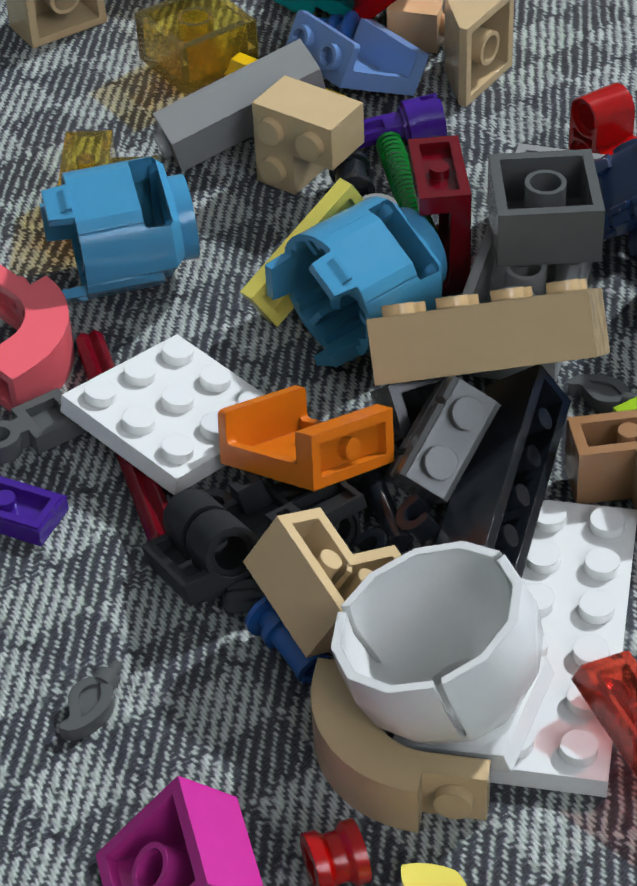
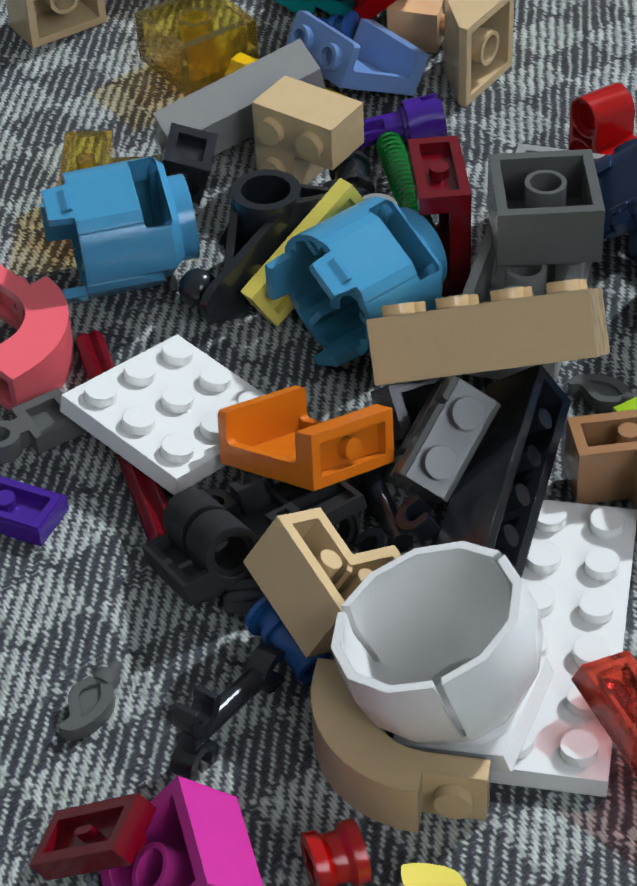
(93, 837): none -> dark red plate
(191, 154): none -> black brick
(213, 710): none -> black bar
(261, 217): none -> black piece

